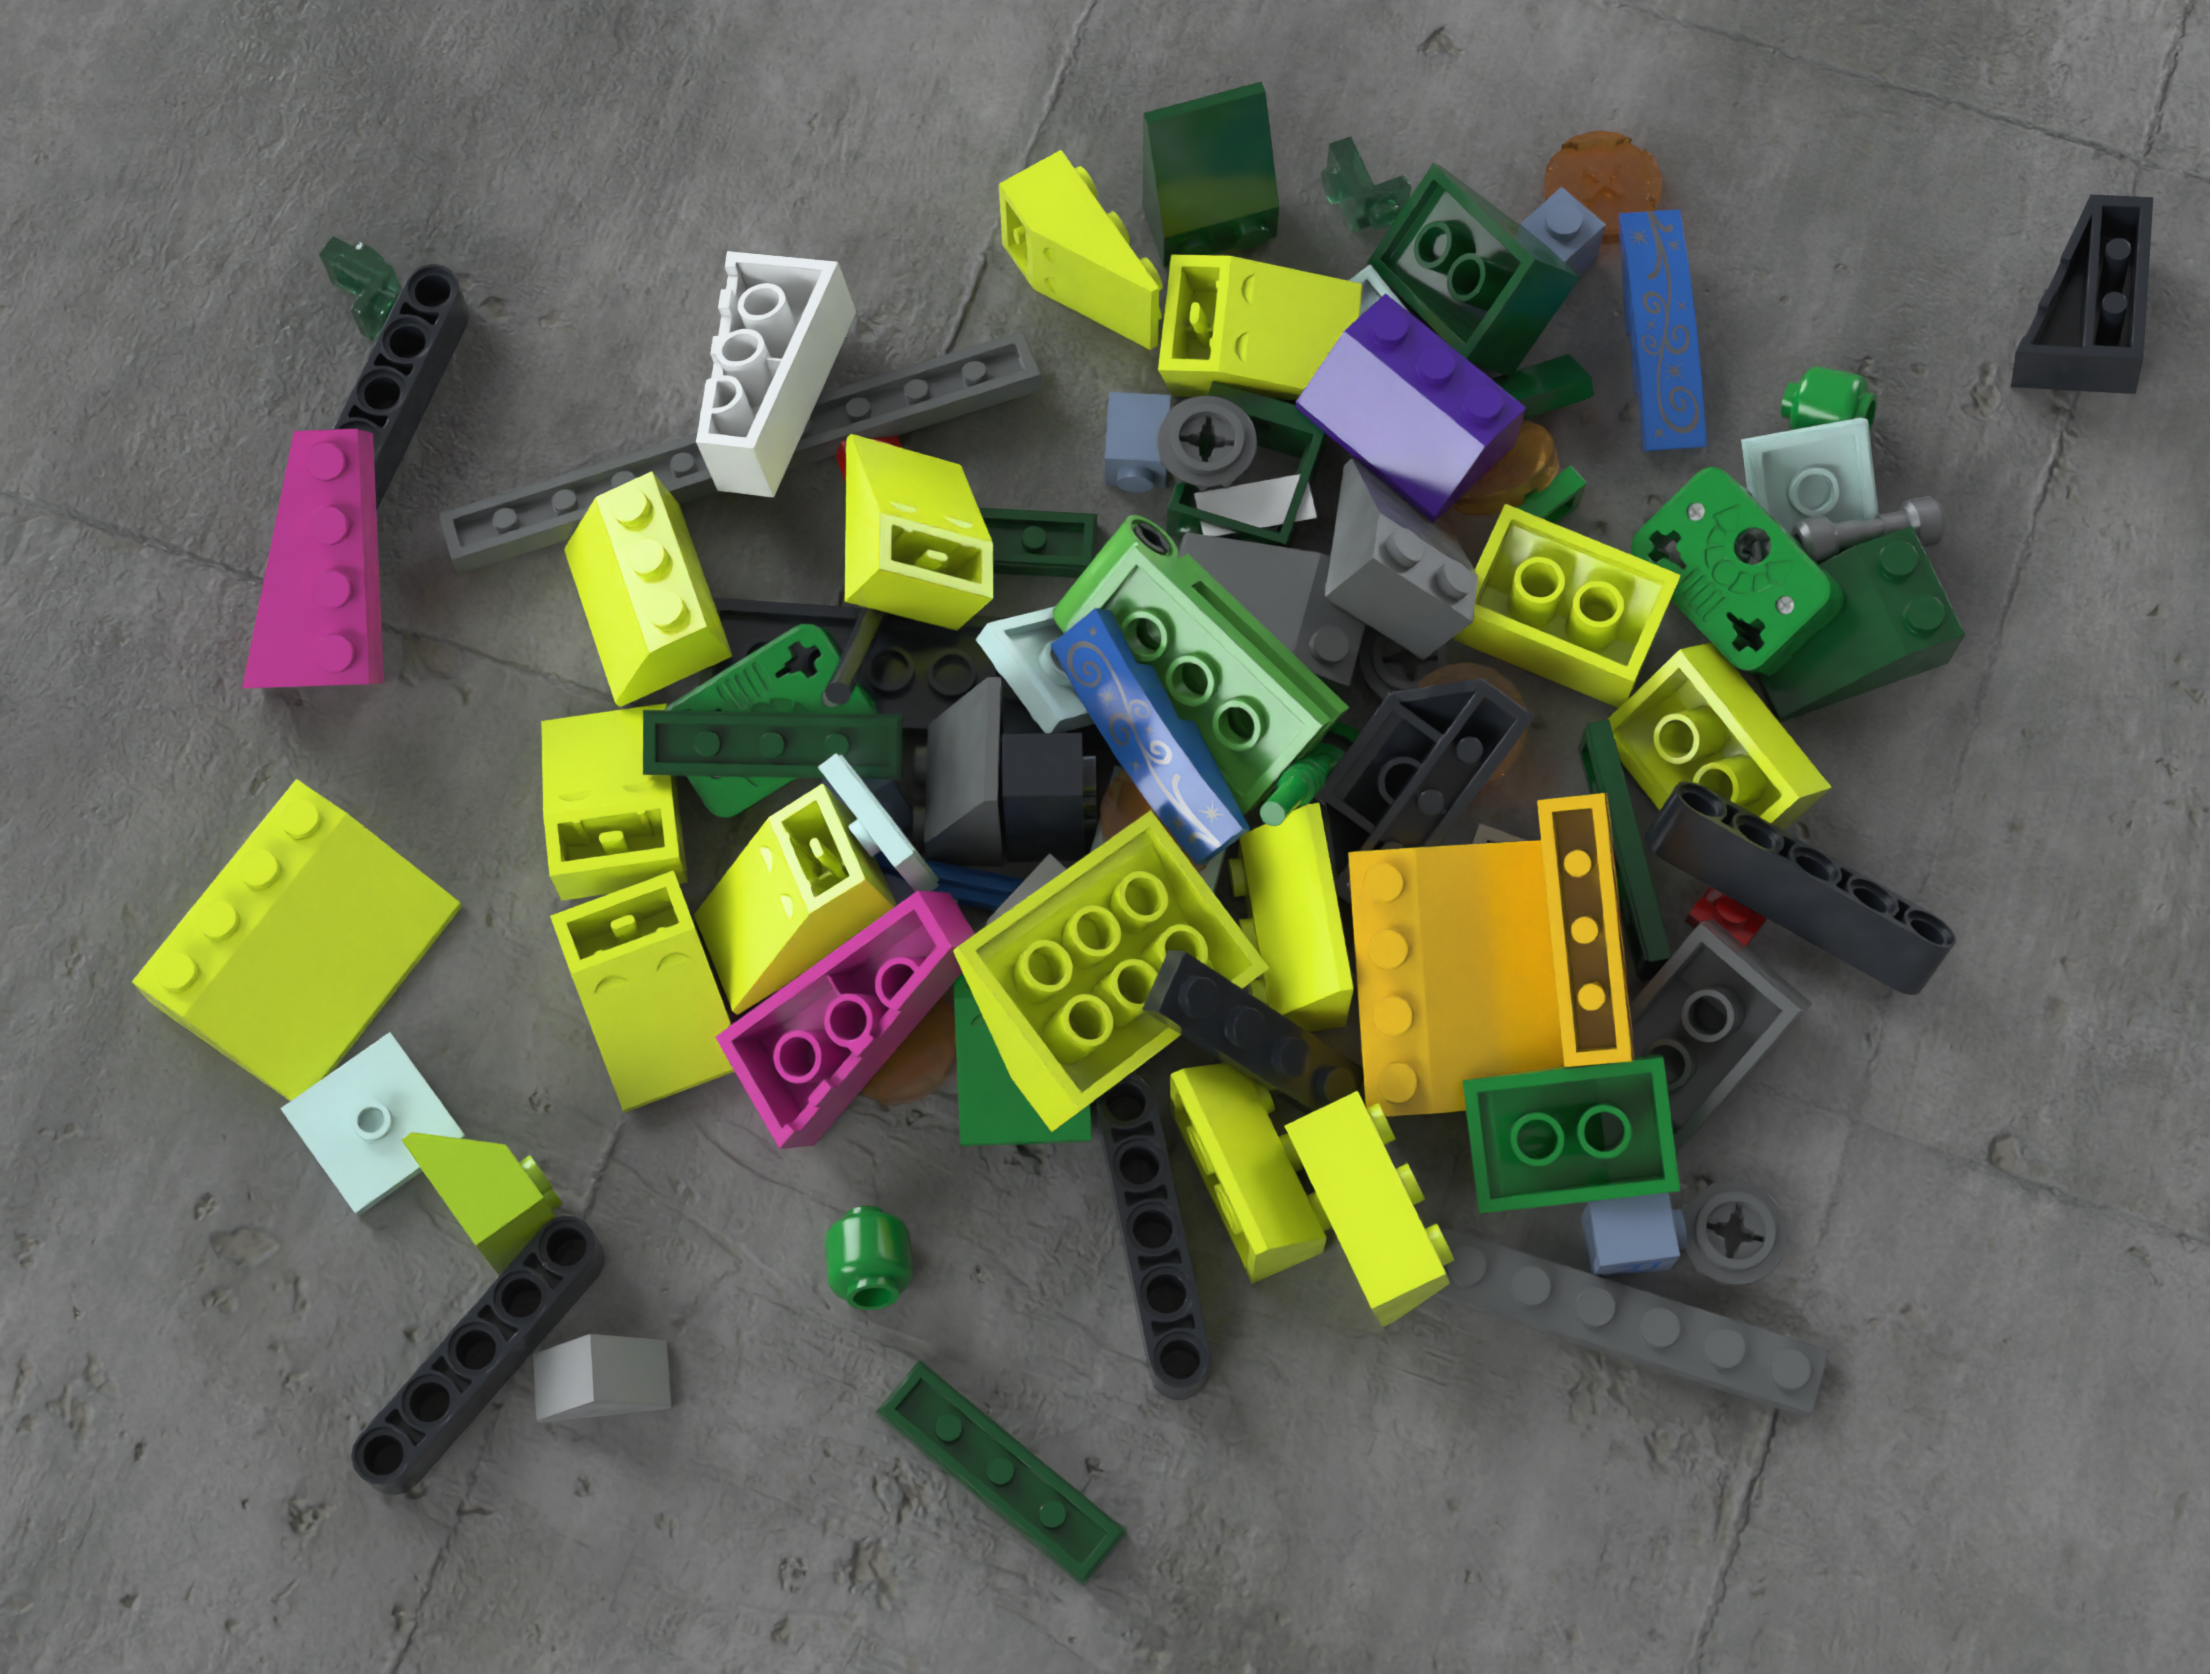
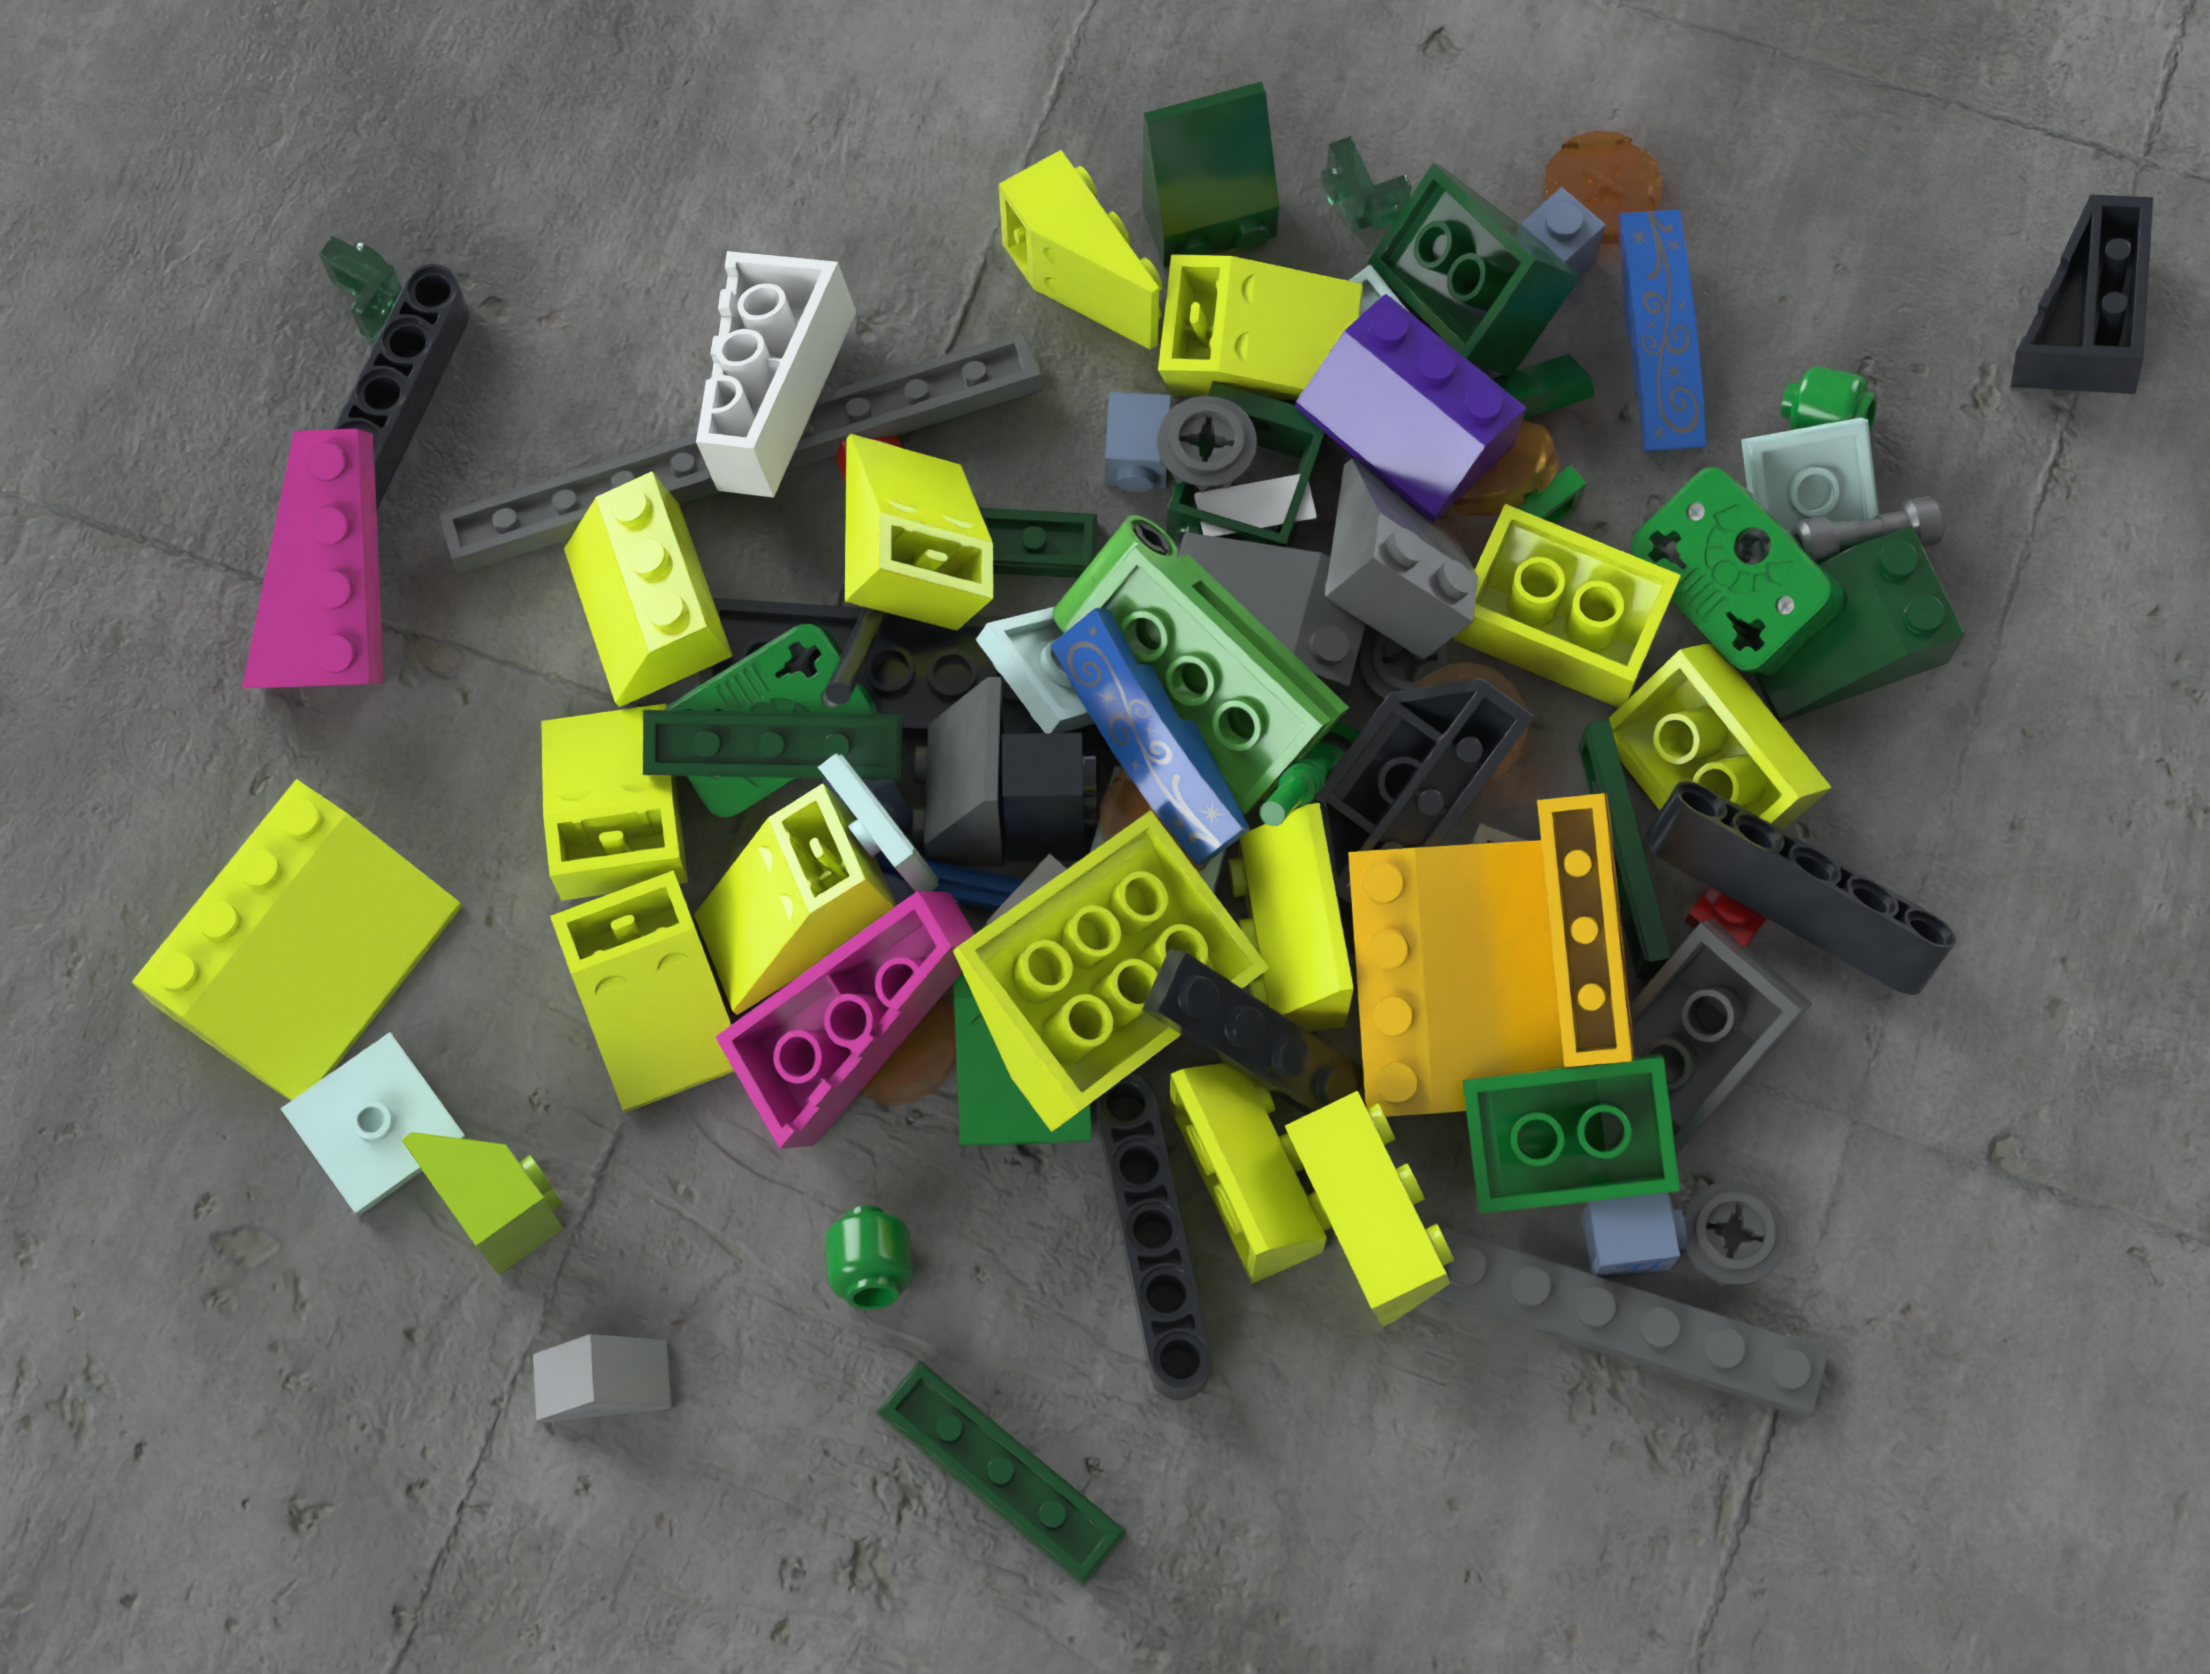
(469, 1388): black beam -> none

